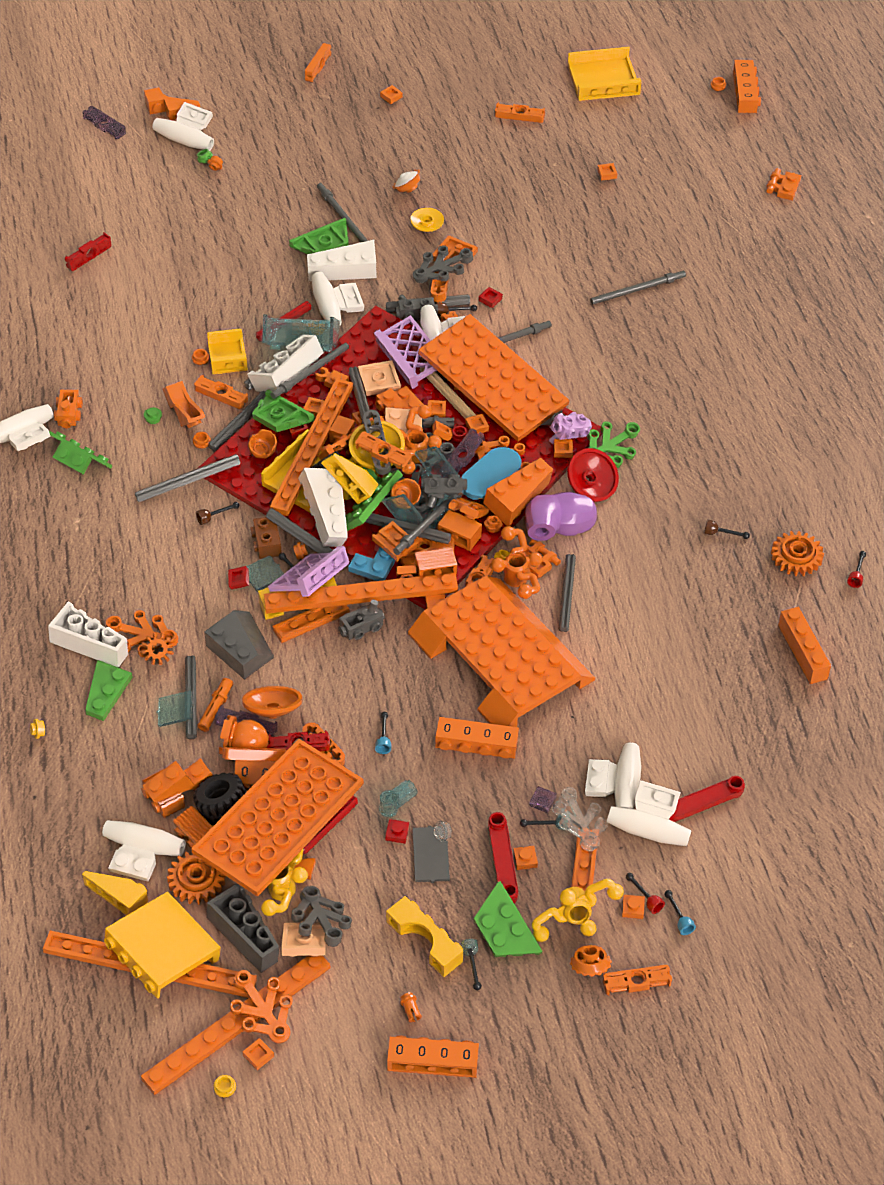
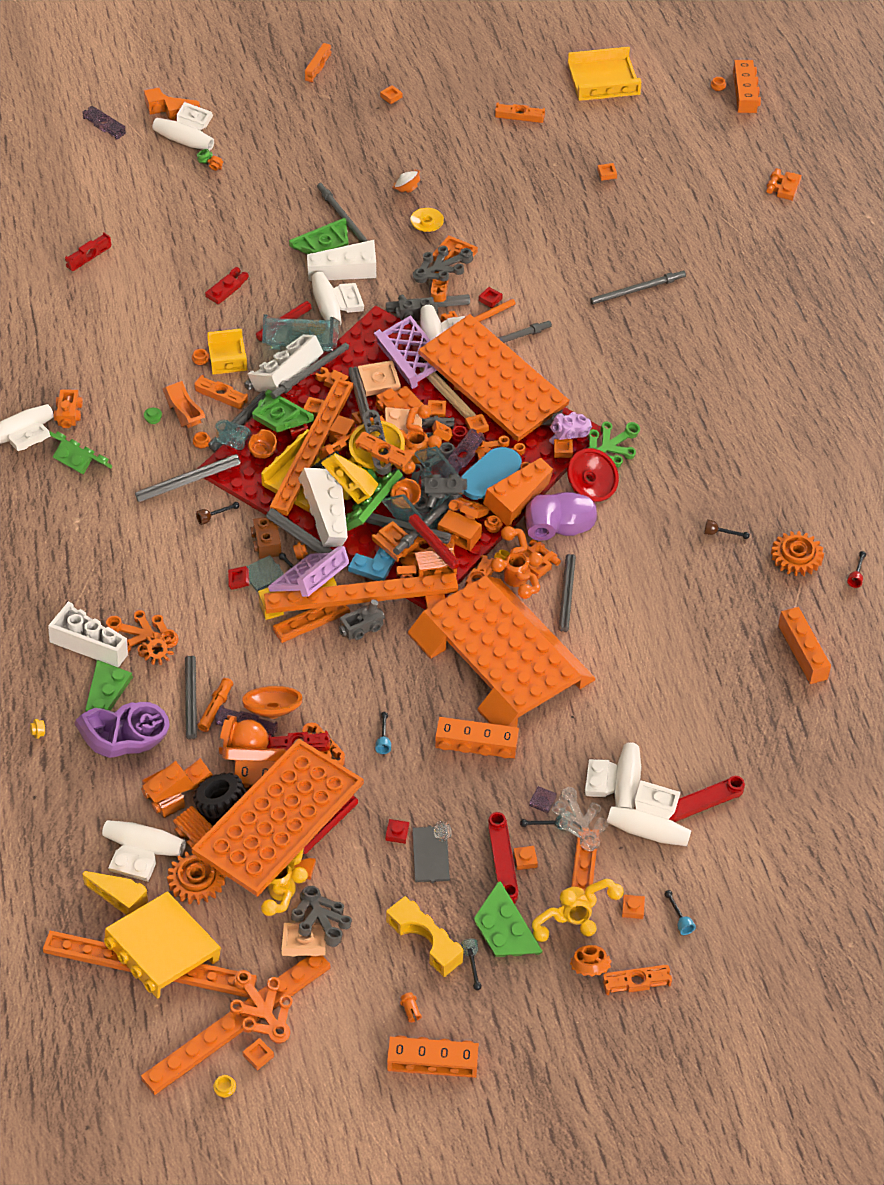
(125, 731): none -> medium lavender piece
(175, 708): clear light blue piece -> none
(226, 286): none -> red hinge
(230, 434): none -> clear light blue piece
(239, 643): dark grey wedge -> none
(243, 926): dark grey wedge -> none
(393, 799): clear light blue piece -> none
(430, 537): none -> red axle
(443, 308): hinge -> none
(495, 310): none -> orange bar
(654, 902): red hinge -> none

